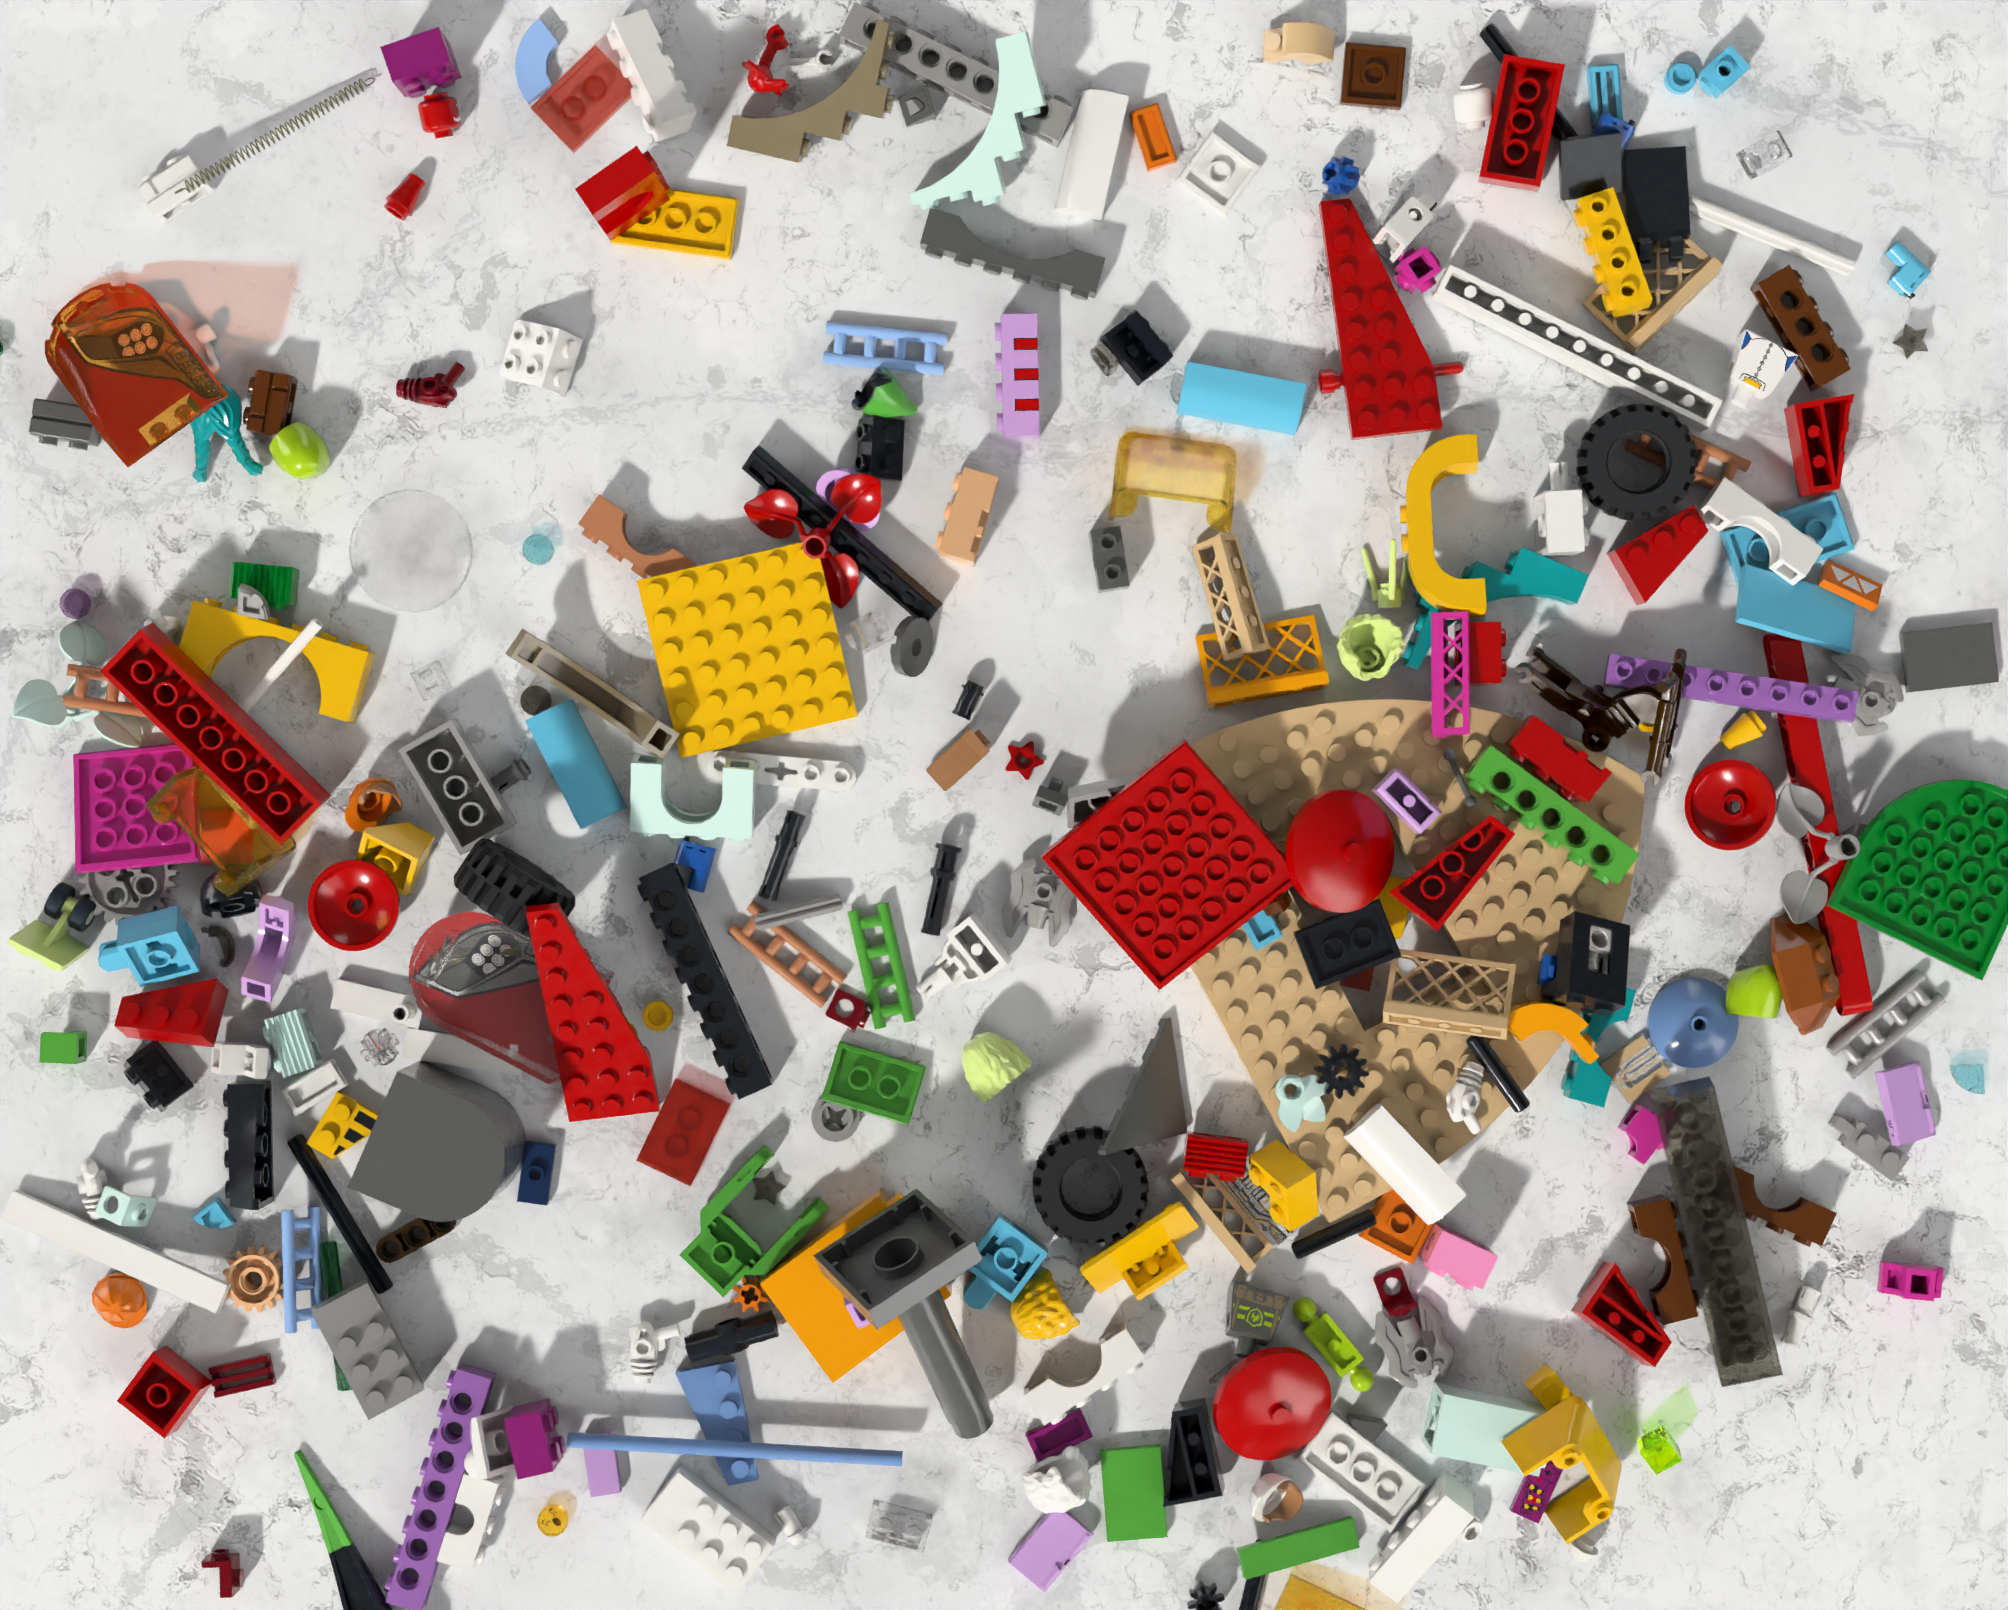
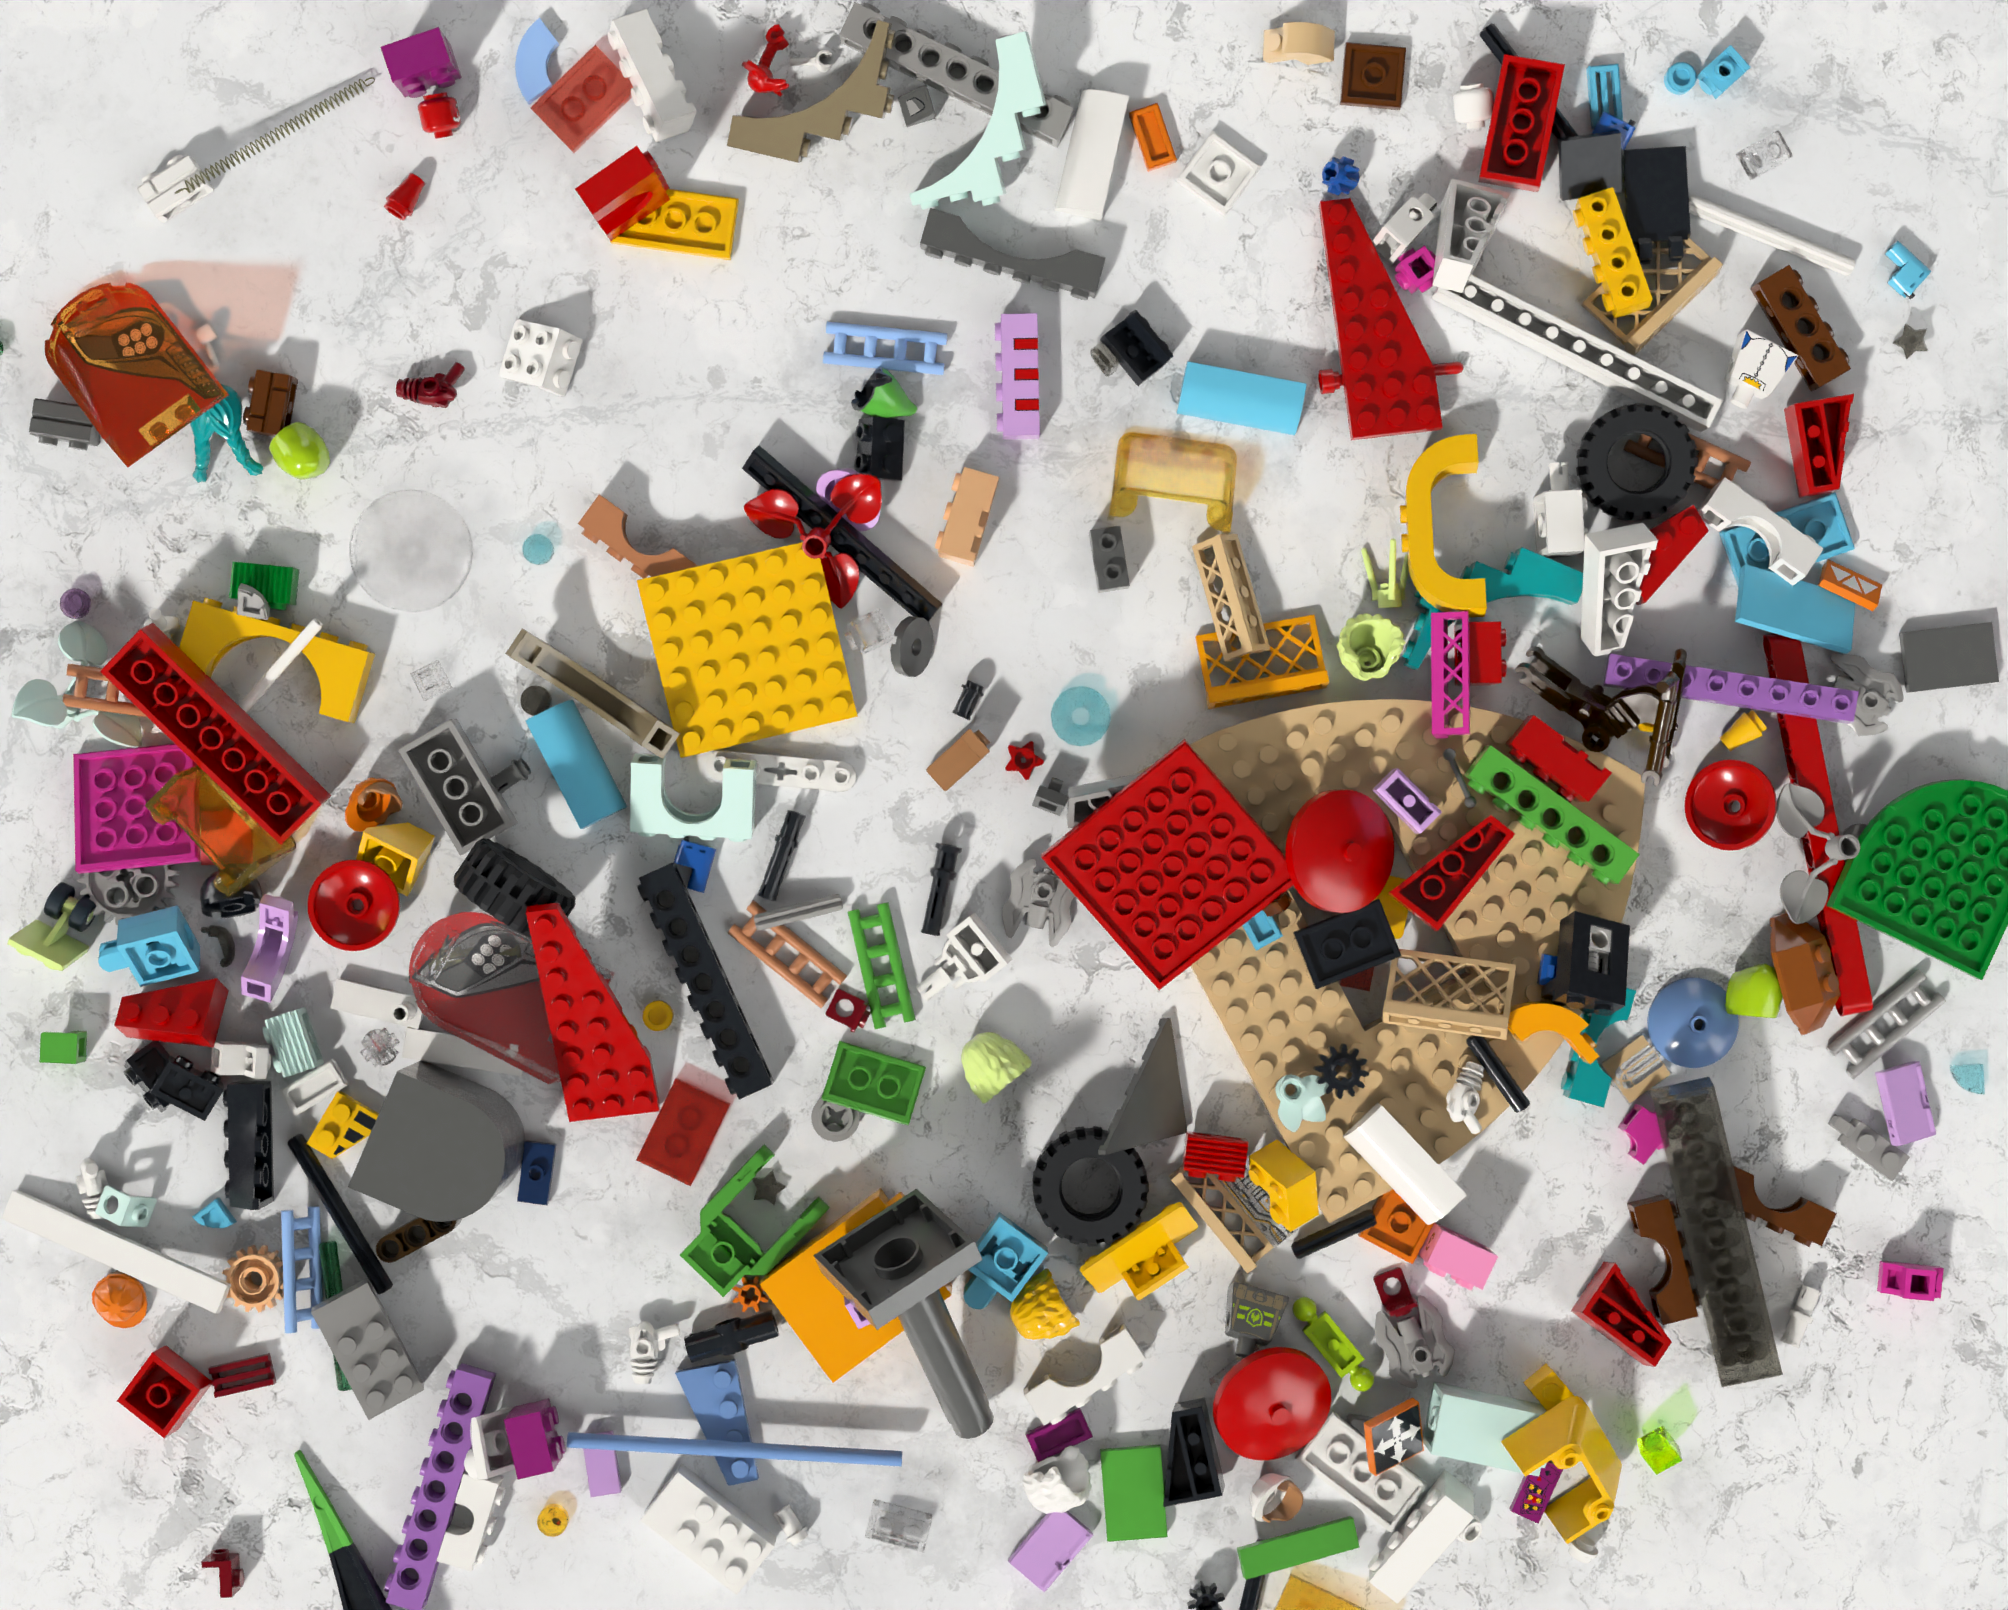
(188, 1087): none -> black bracket
(1098, 716): none -> clear light blue tile
(1393, 1436): none -> tile
(1464, 230): none -> white wedge
(1611, 584): none -> white wedge

